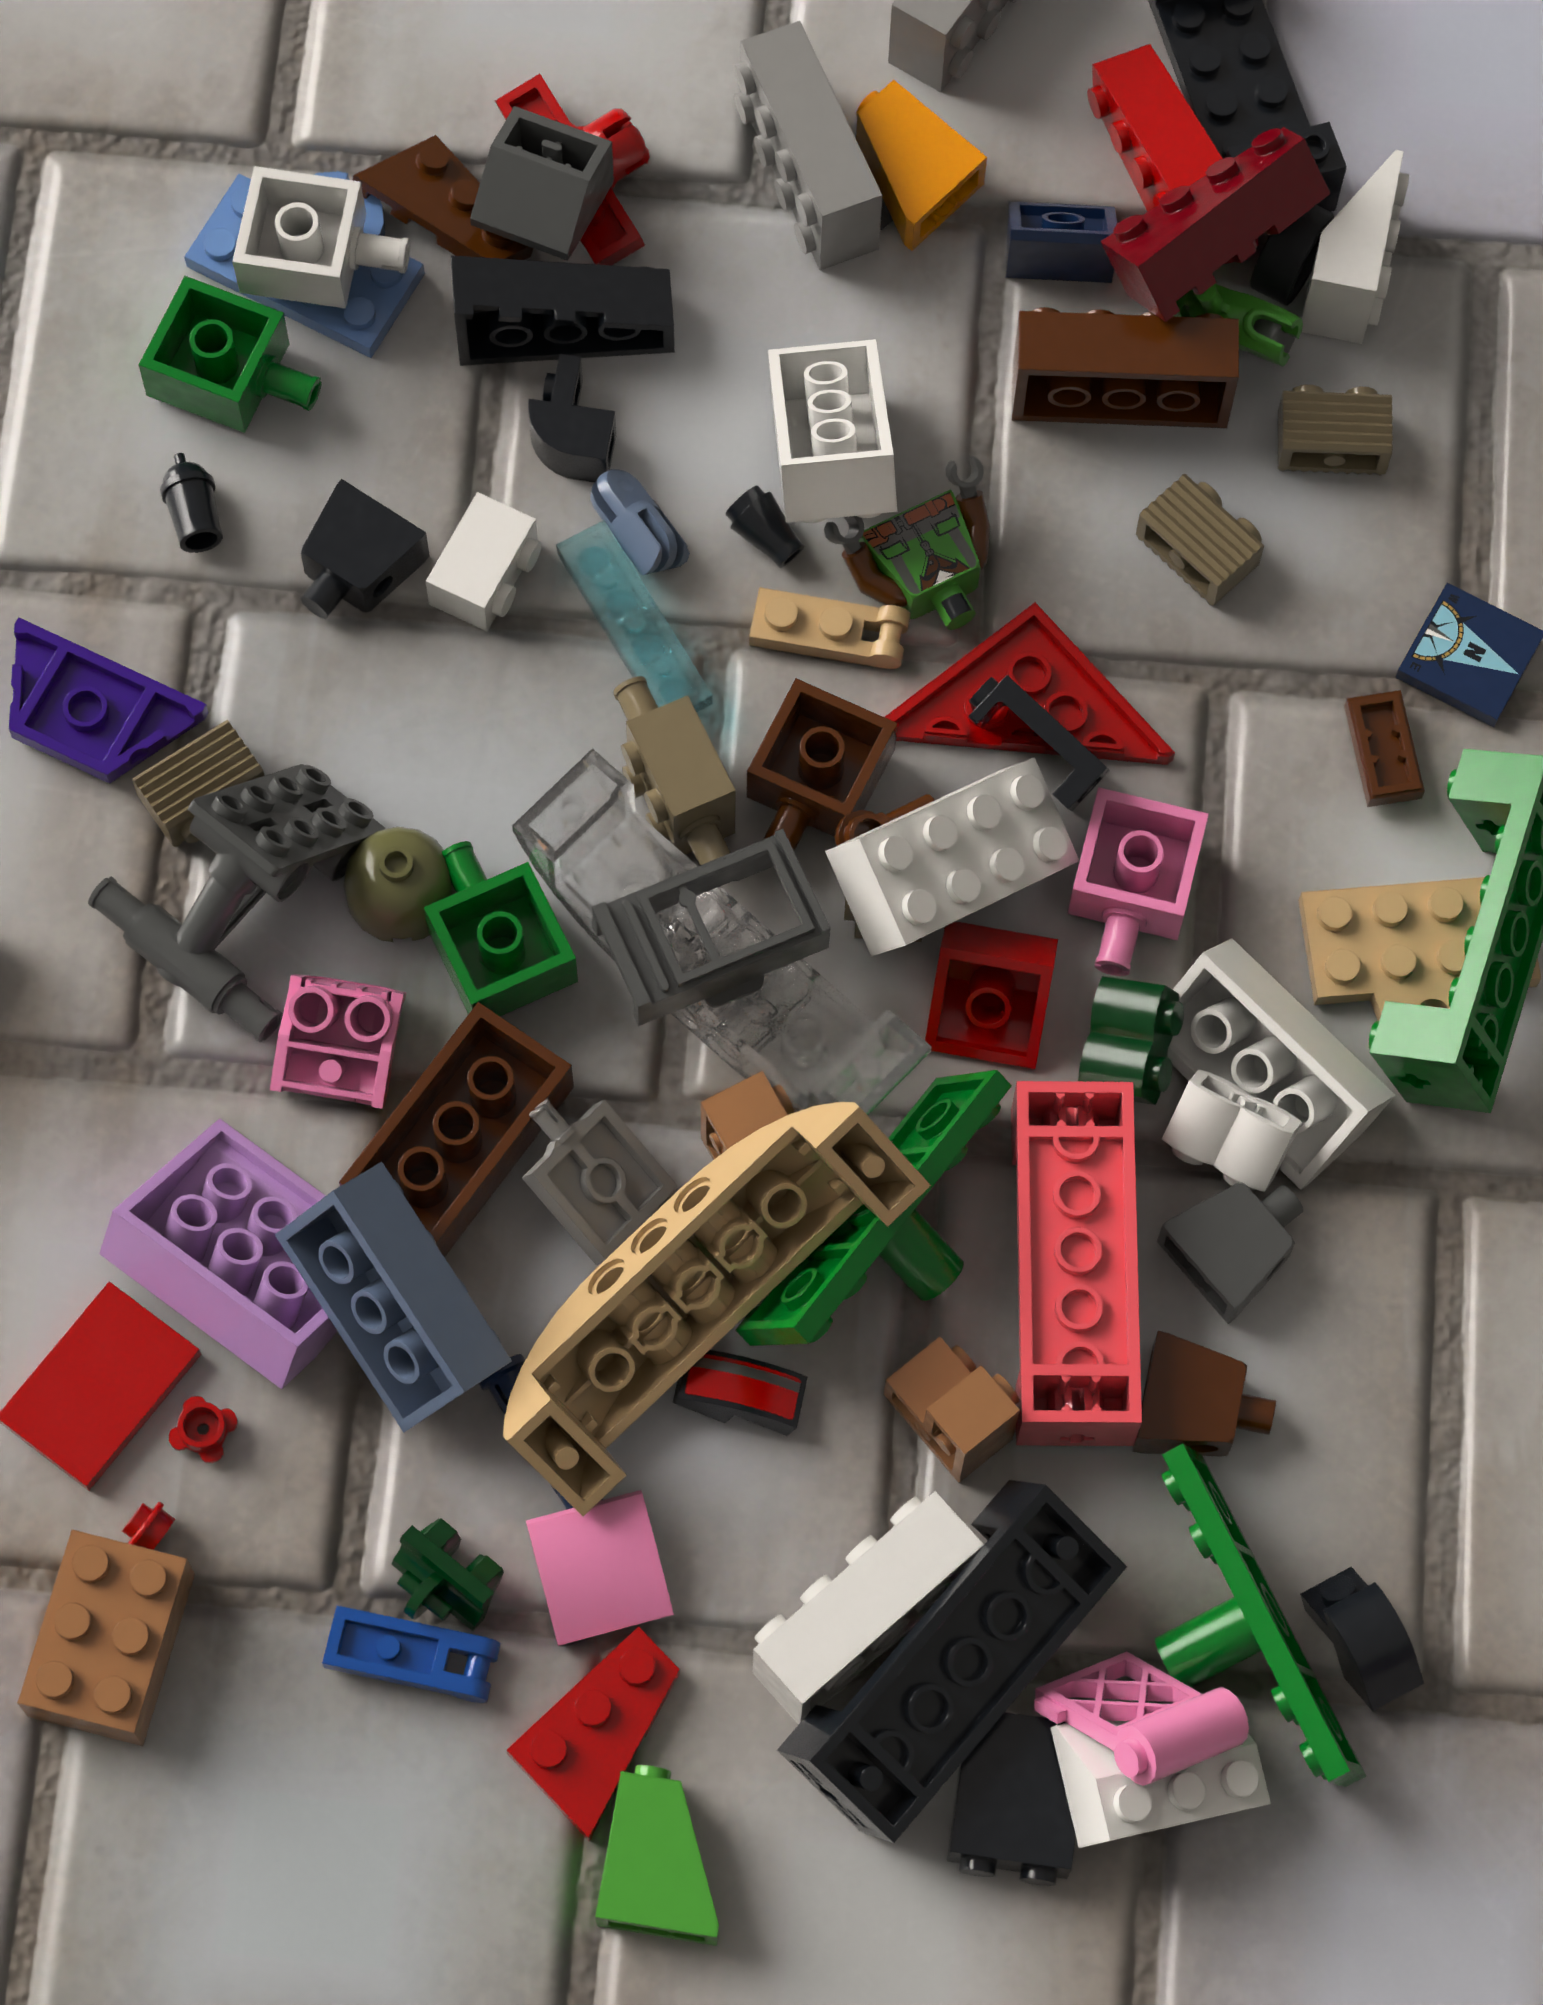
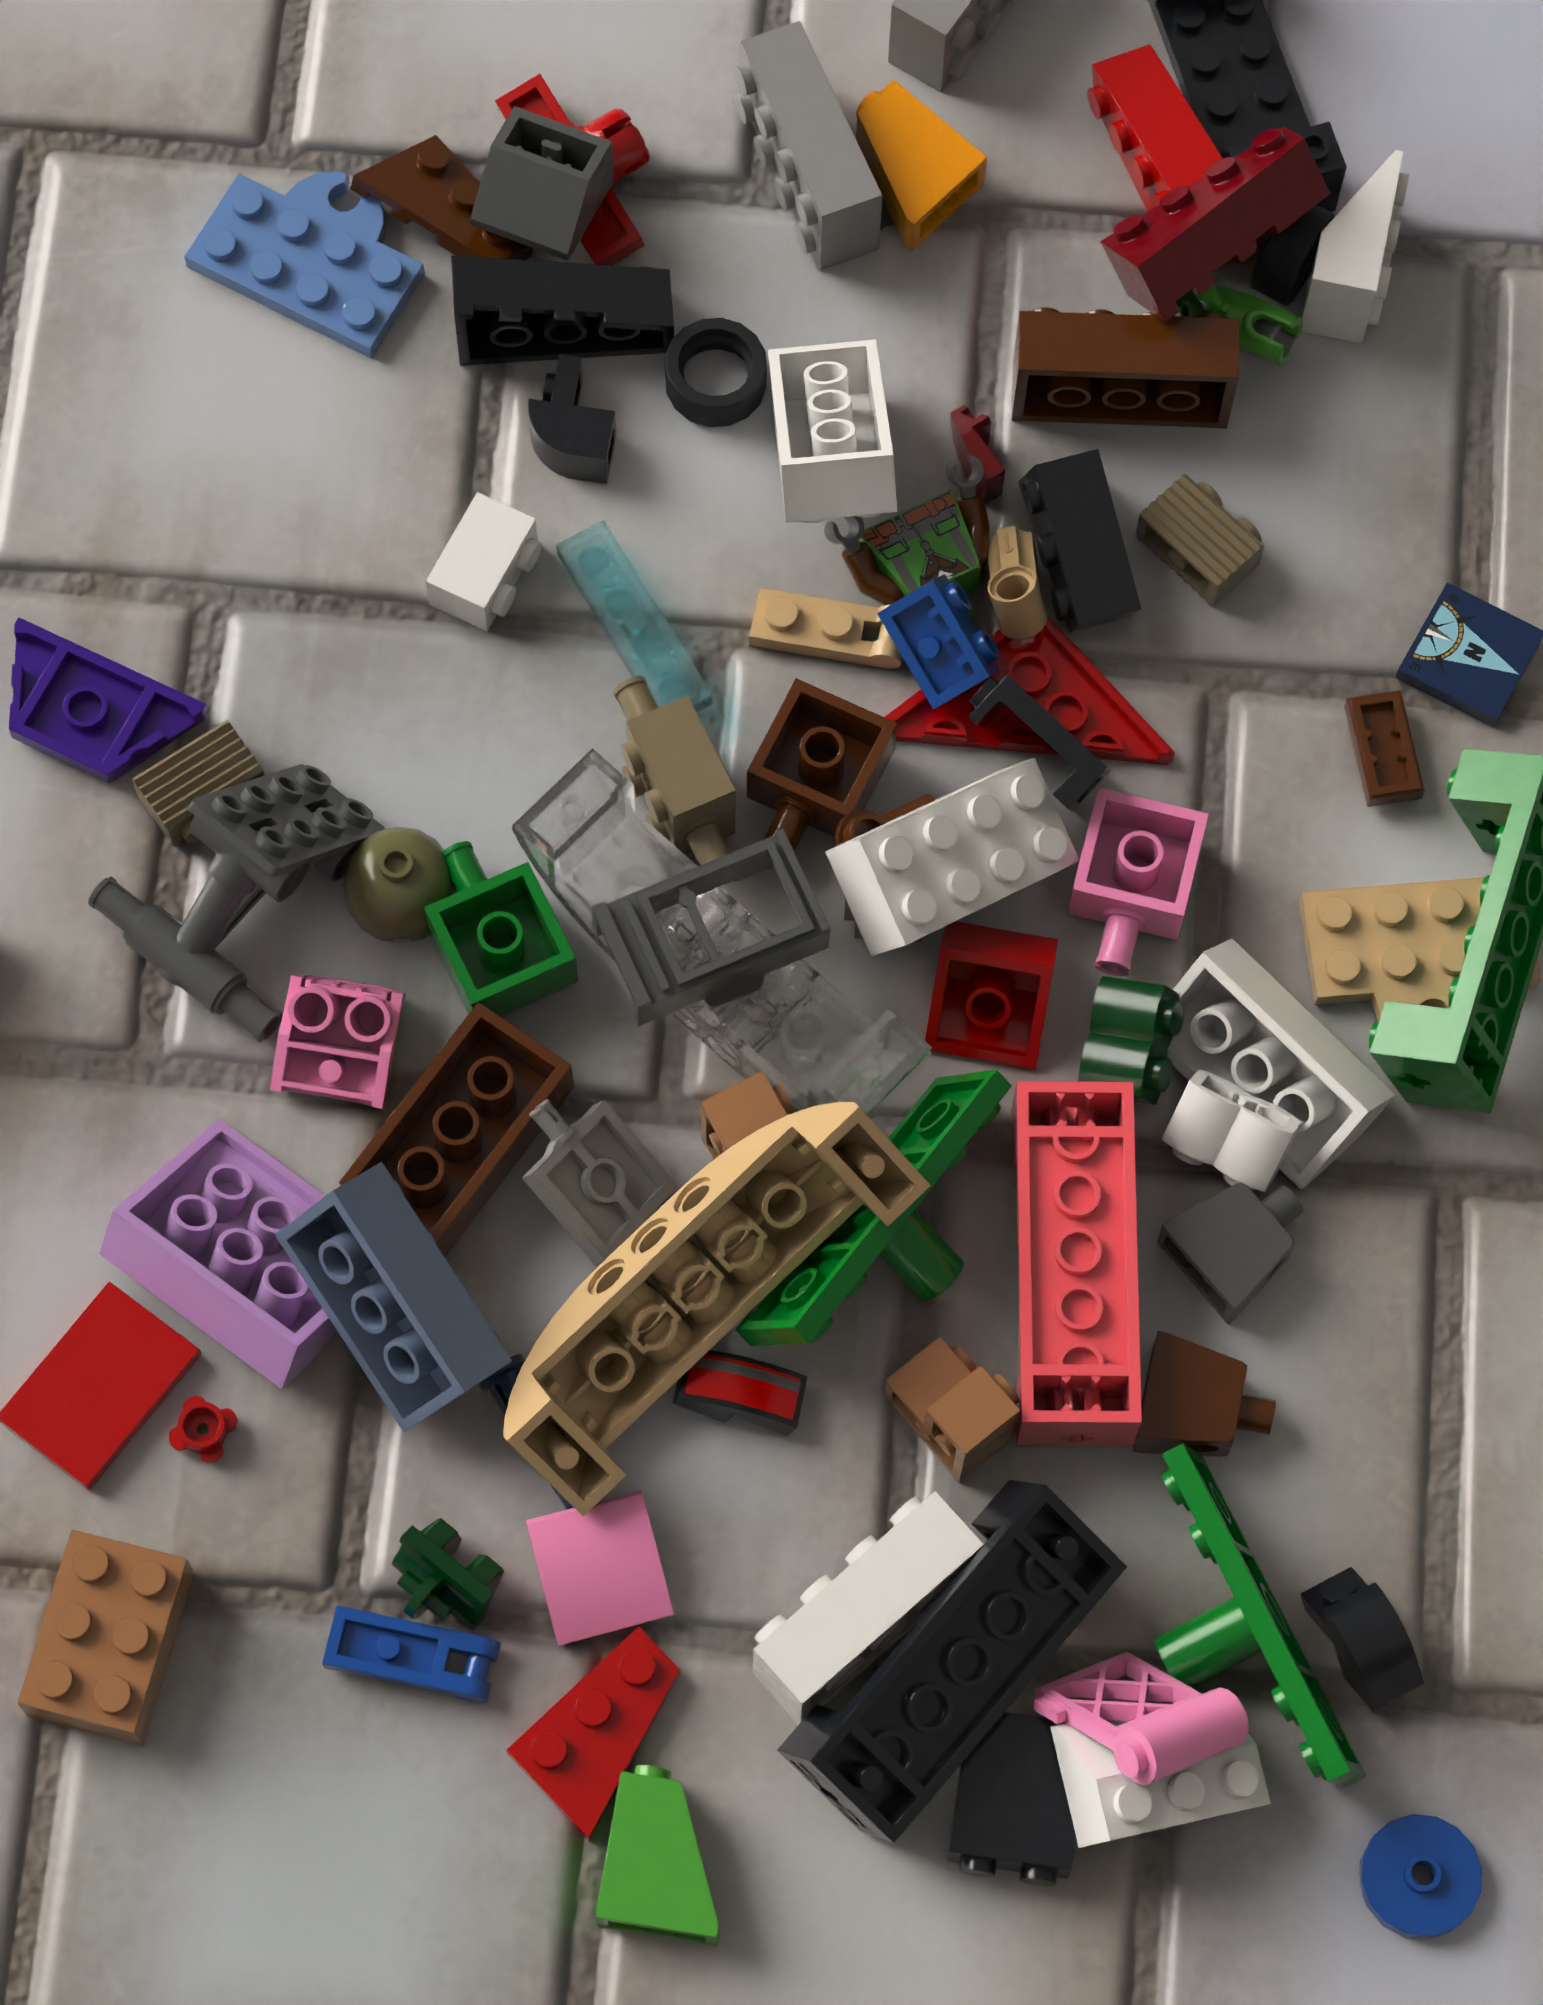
(148, 1526): red plate -> none
(192, 505): black piece -> none
(222, 357): green brick -> none
(307, 238): white brick -> none
(358, 552): black torso -> none
(638, 523): sand blue arm -> none
(715, 335): none -> black tyre
(764, 525): black cone -> none
(940, 640): none -> blue bracket
(971, 439): none -> dark red slope
(1015, 583): none -> tan piece
(1059, 242): dark blue slope -> none
(1080, 540): none -> black wedge
(1334, 430): dark tan brick -> none
(1400, 1901): none -> blue plate

